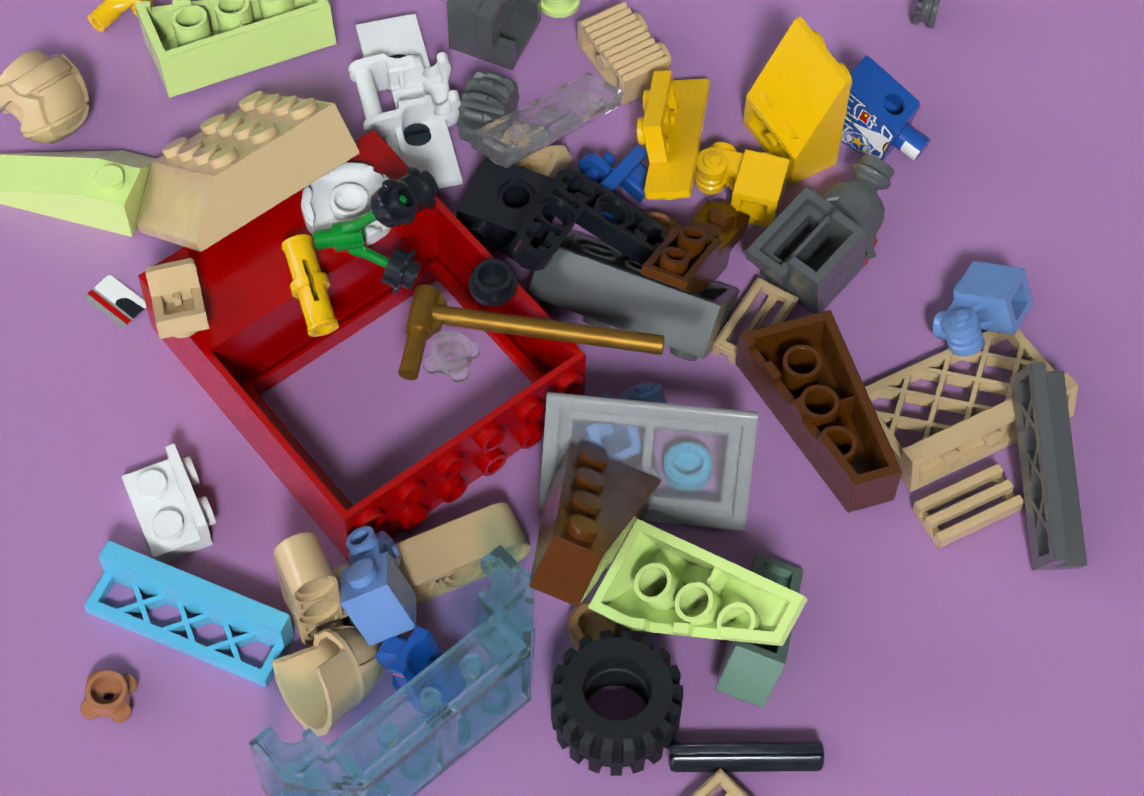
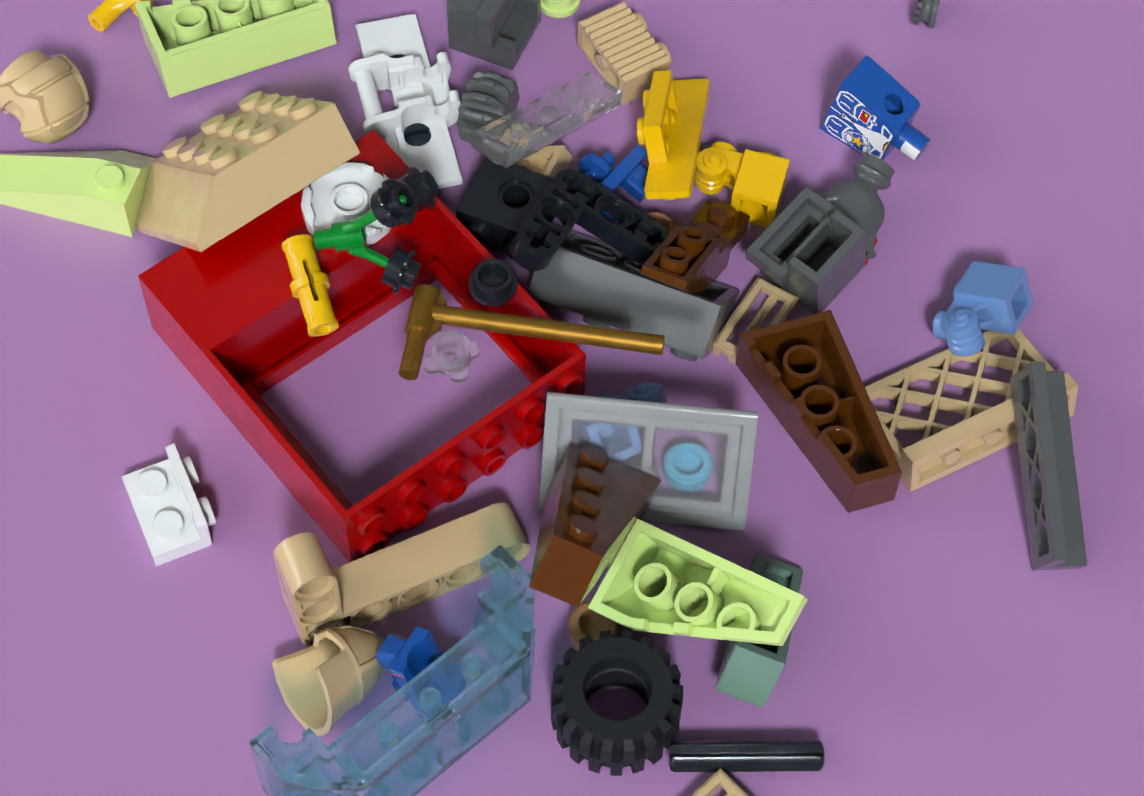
(104, 682): nougat plate -> none
(115, 301): sticker -> none
(176, 299): tan bracket -> none
(195, 596): medium azure fence -> none
(374, 587): medium blue brick -> none
(800, 103): yellow slope -> none
(967, 486): tan tile -> none

